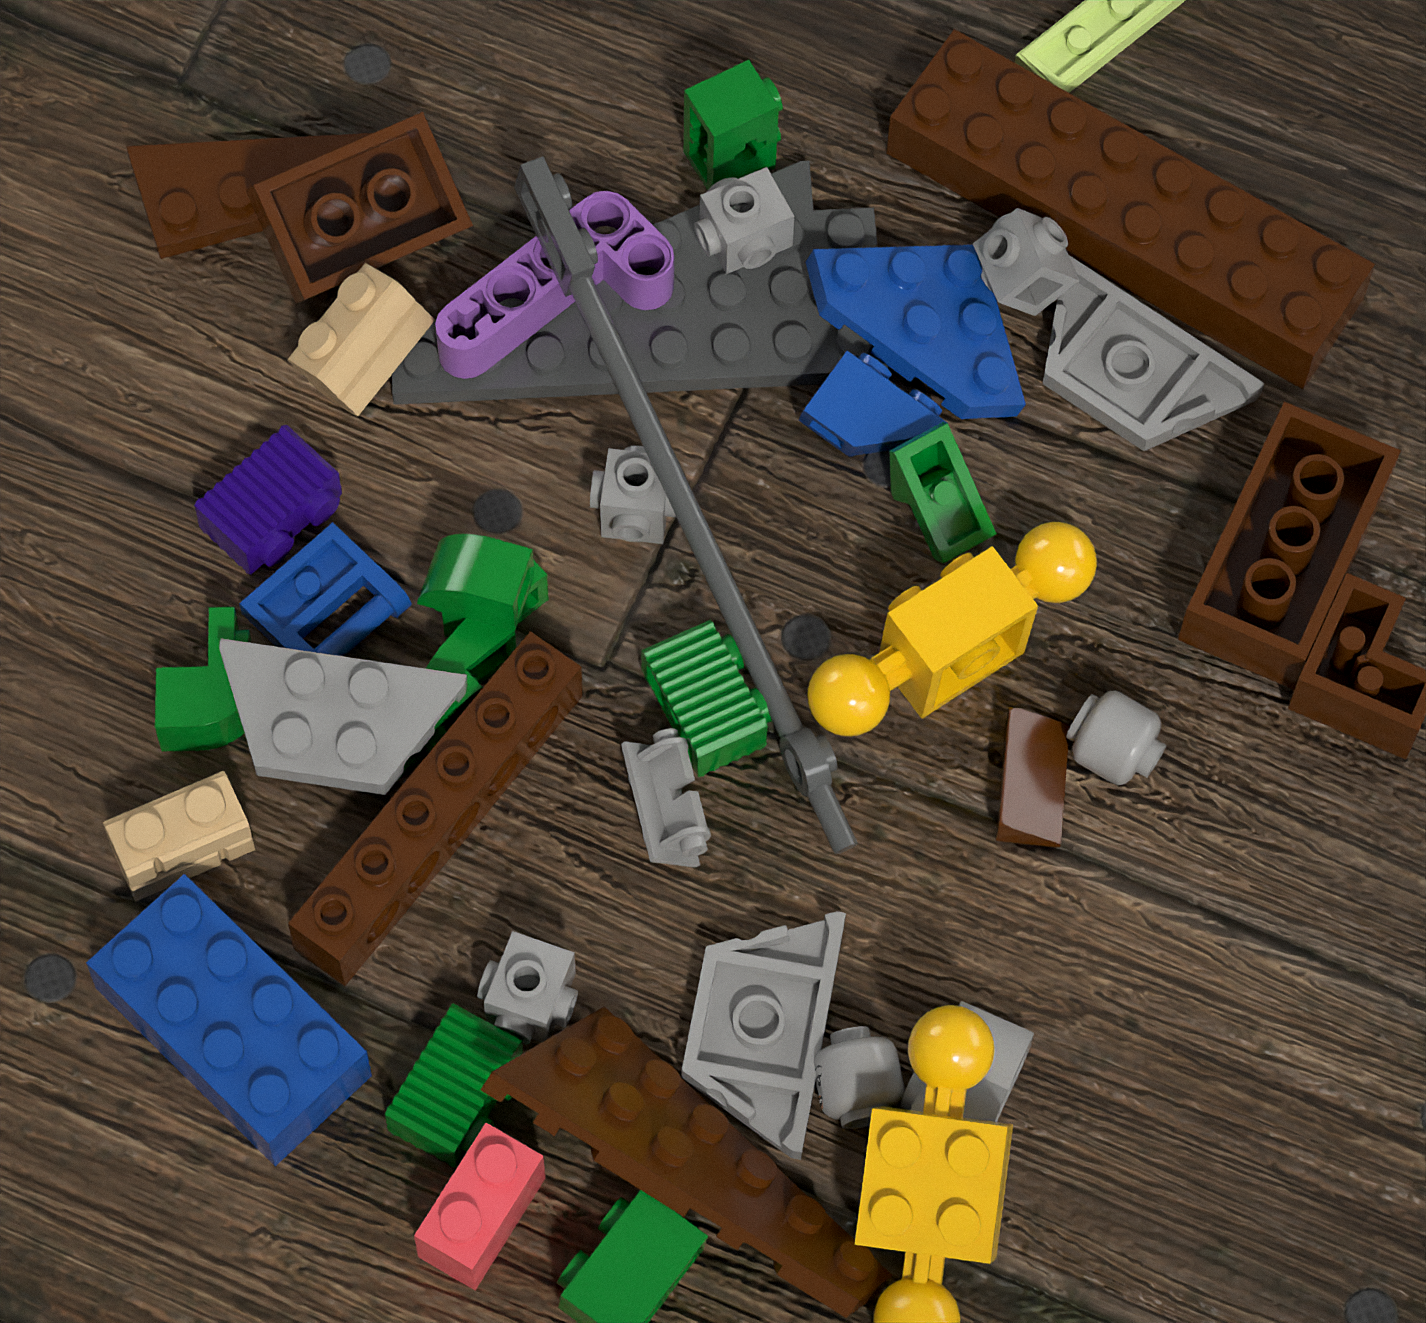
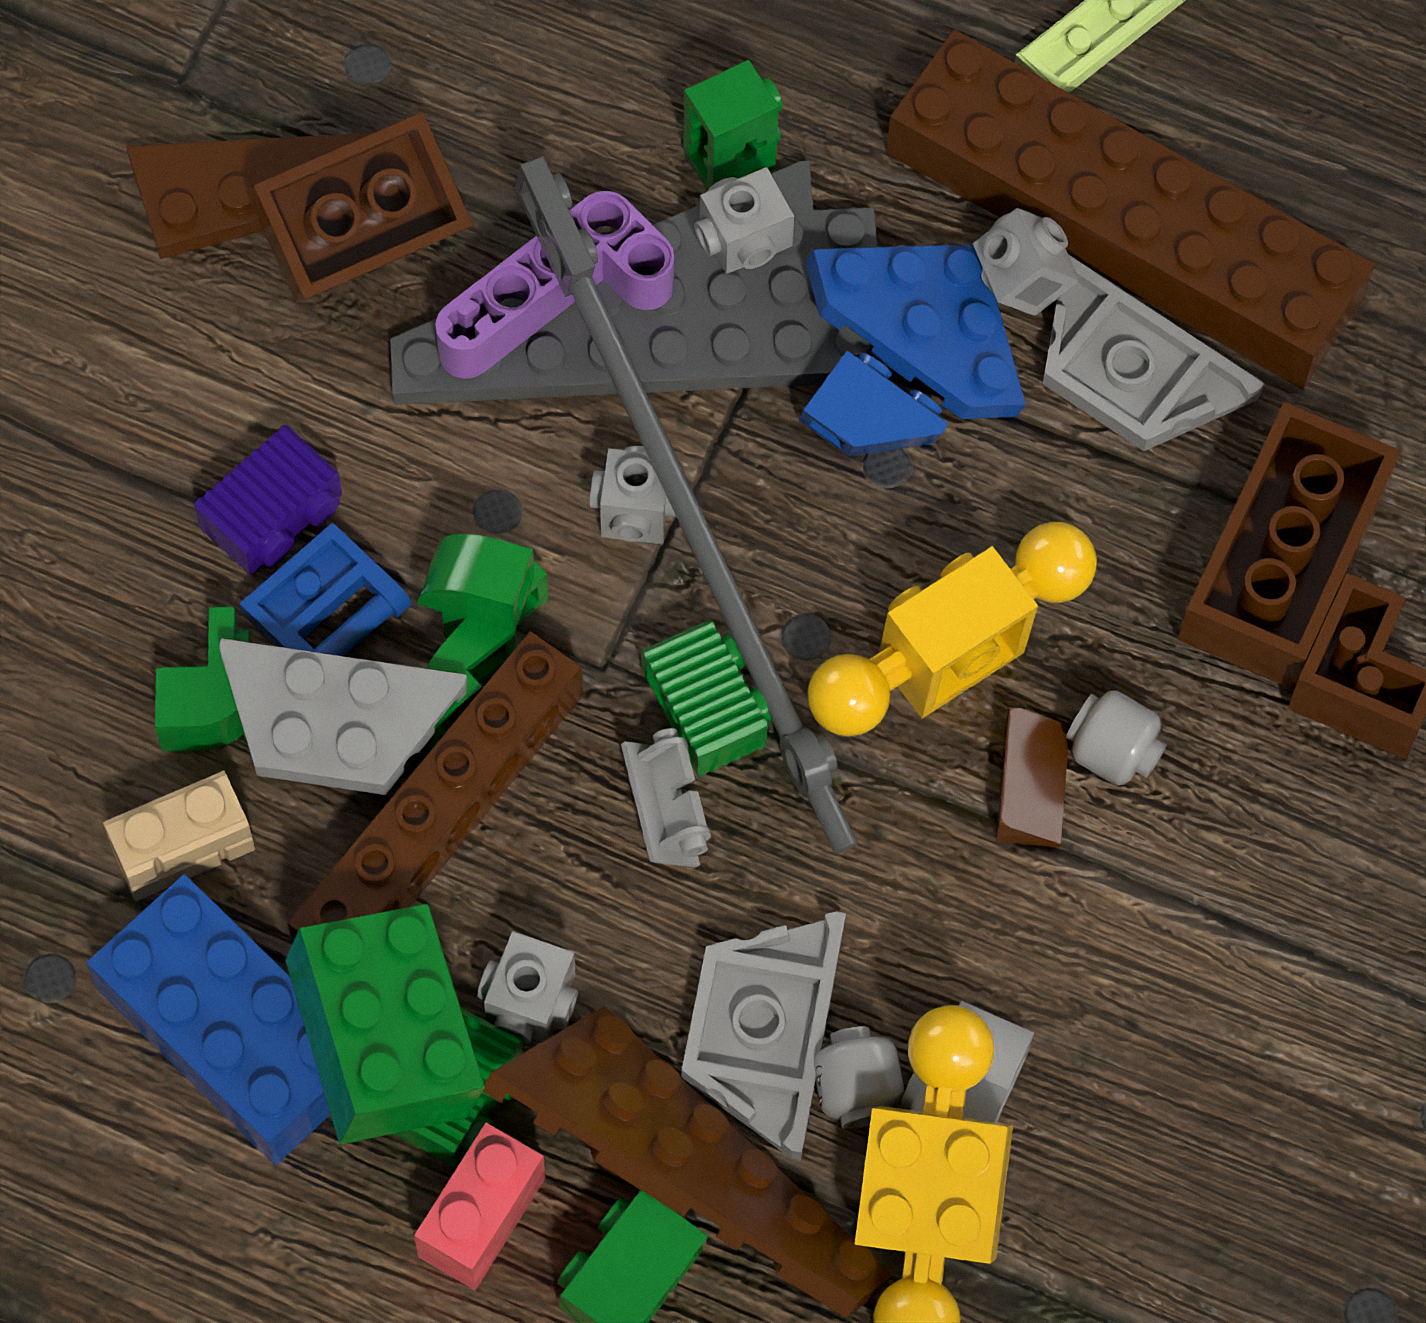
(360, 339): tan brick -> none
(384, 1023): none -> green brick
(939, 488): green slope -> none

